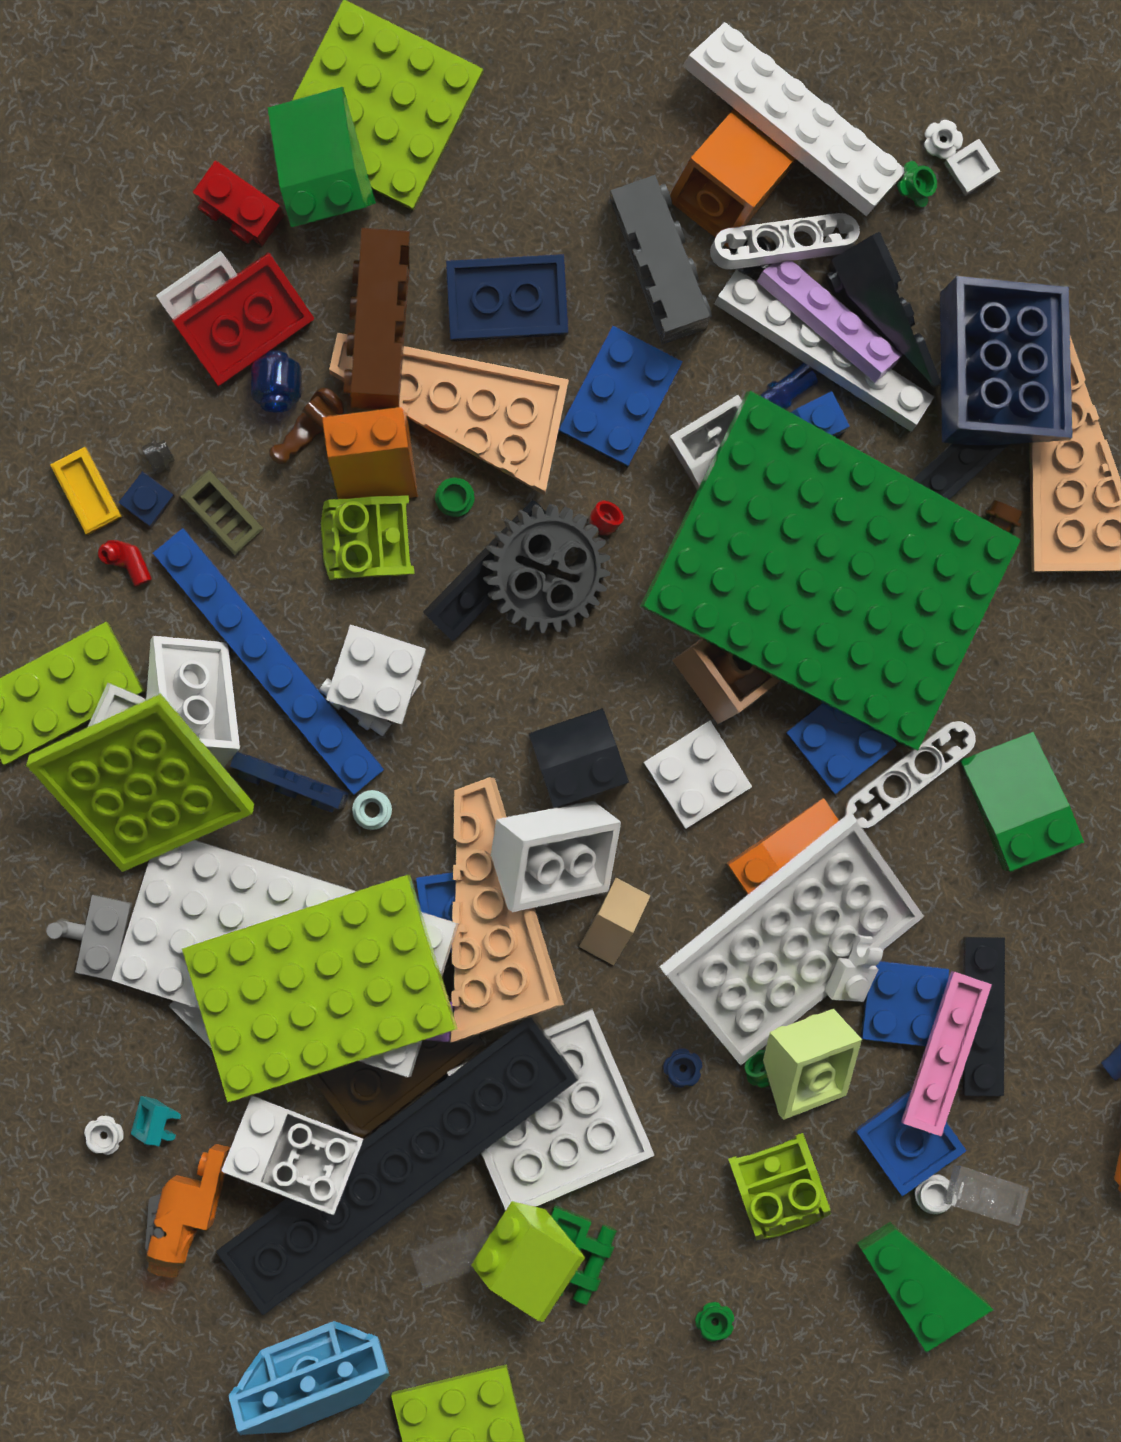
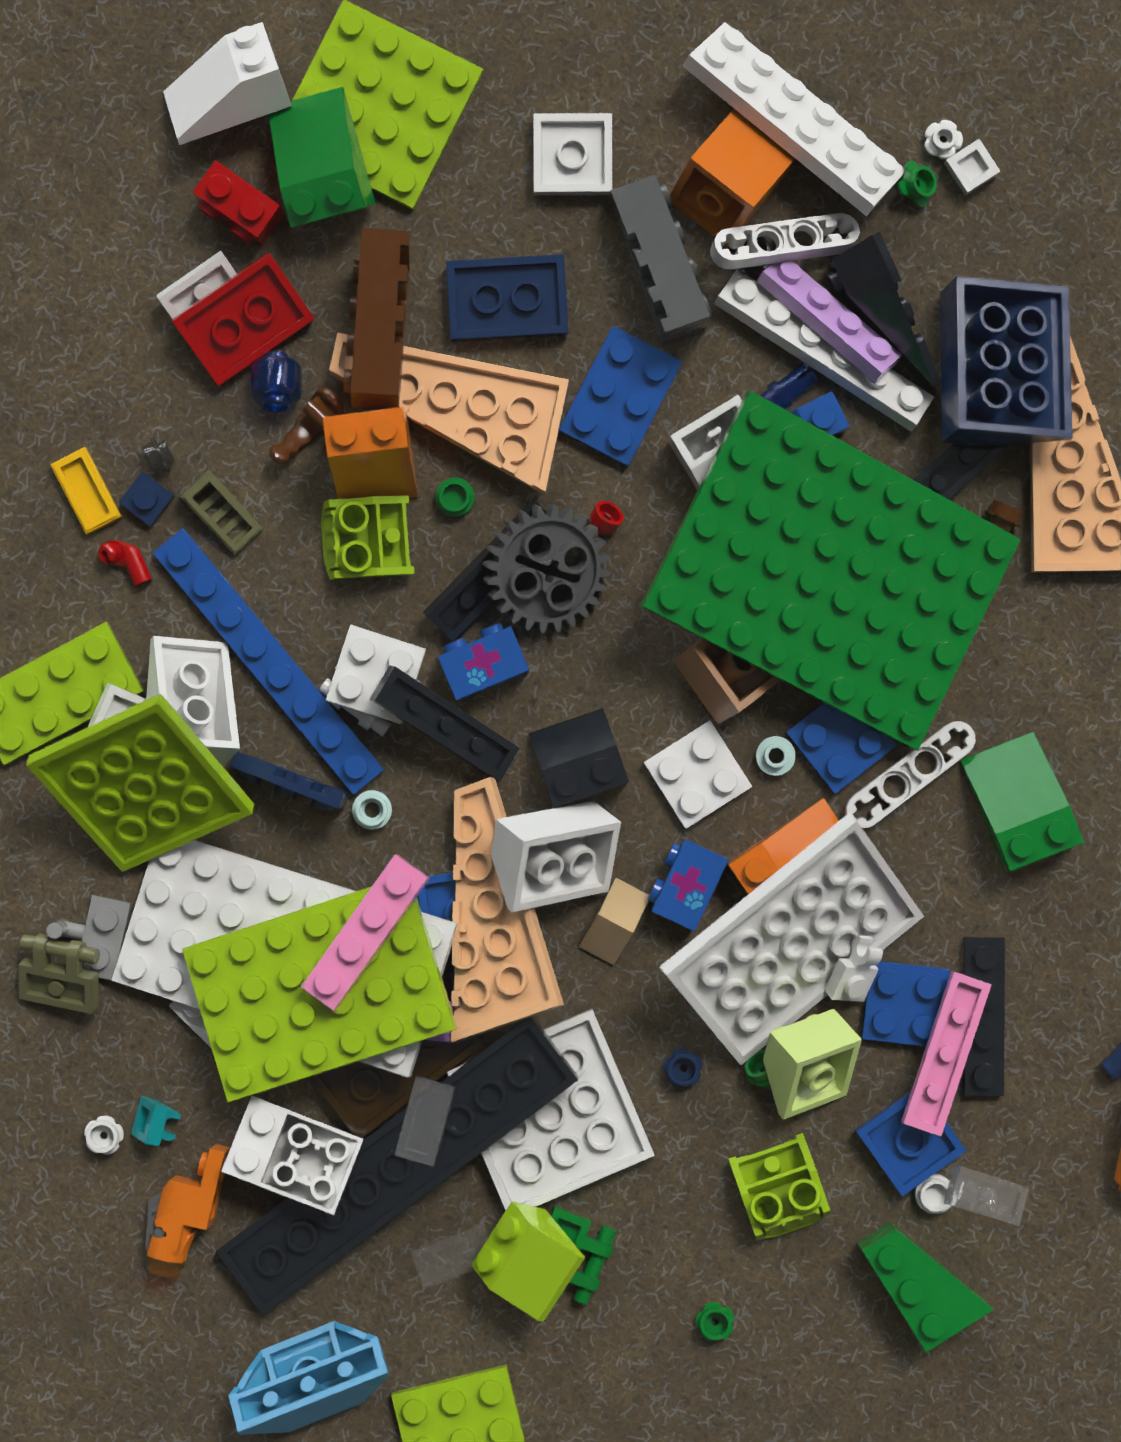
(59, 984): none -> olive plate
(227, 86): none -> white slope
(365, 932): none -> bright pink plate
(425, 1121): none -> clear tile
(444, 723): none -> black plate
(482, 662): none -> blue brick
(572, 153): none -> white plate
(687, 884): none -> blue brick
(764, 762): none -> light aqua plate

